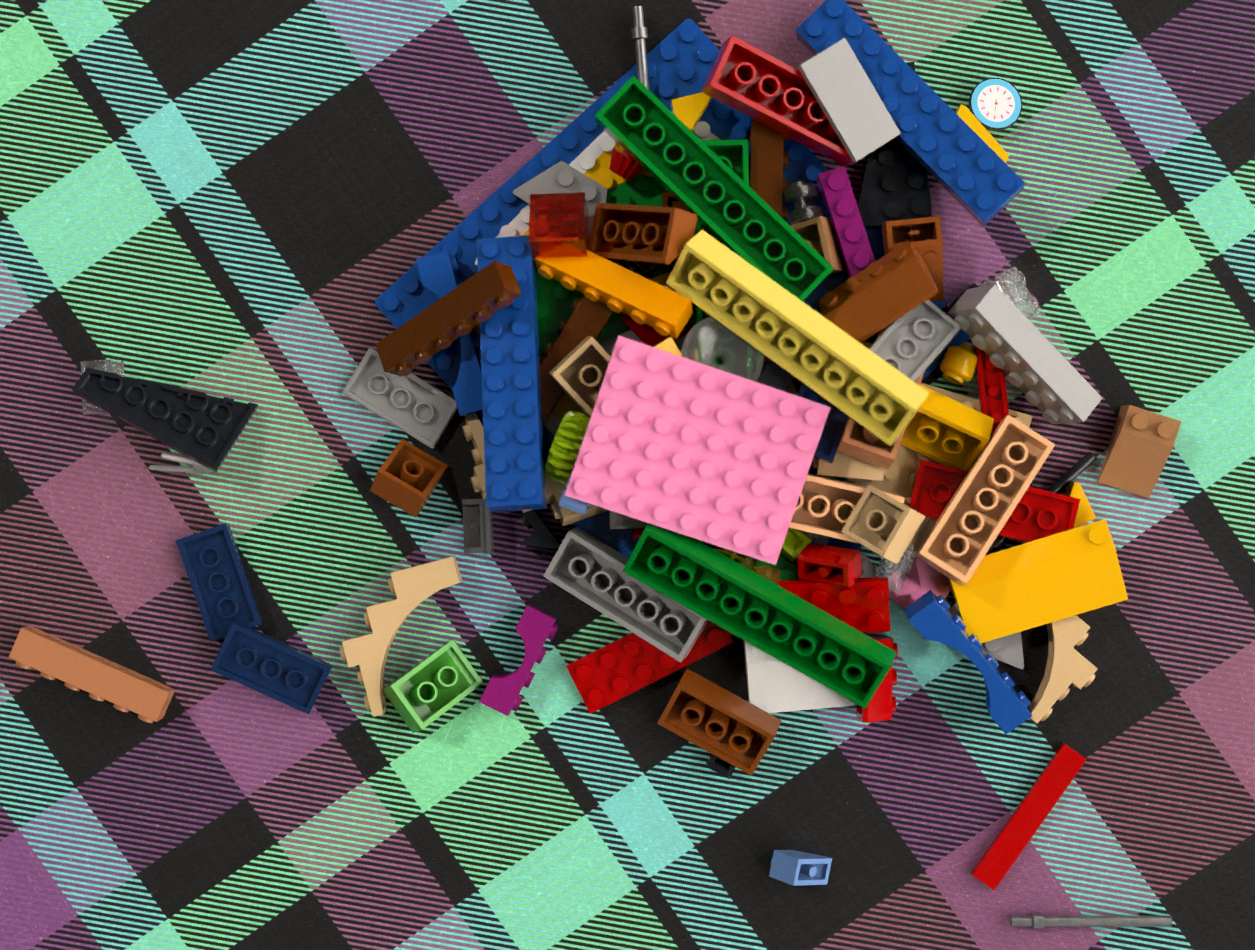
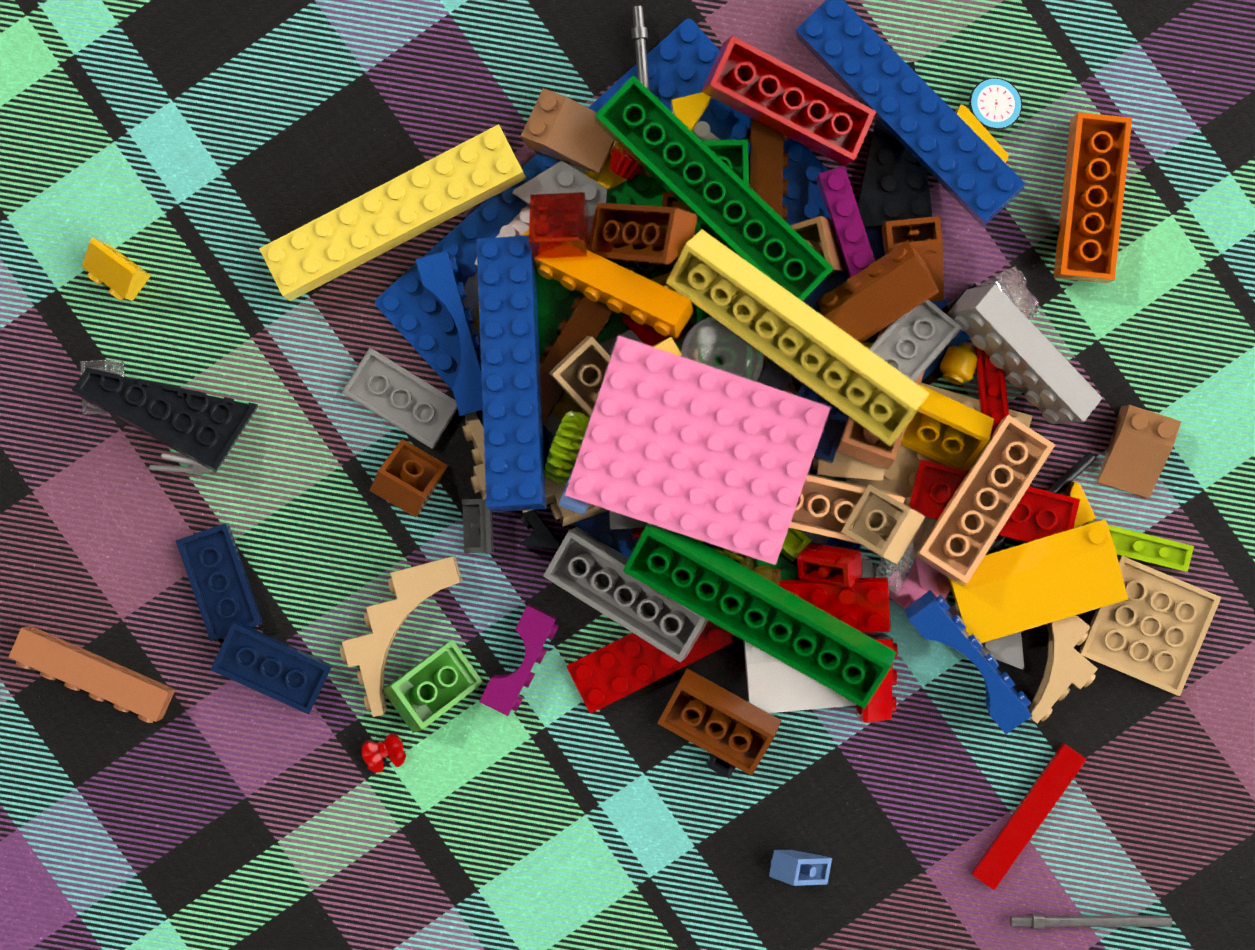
(114, 269): none -> yellow slope
(375, 752): none -> red piece
(392, 213): none -> light yellow brick
(448, 319): reddish brown brick -> none
(567, 132): none -> medium nougat slope
(803, 197): clear smoke brick -> none
(849, 100): tile -> none
(1092, 197): none -> orange brick
(1151, 548): none -> lime plate
(1153, 631): none -> tan plate

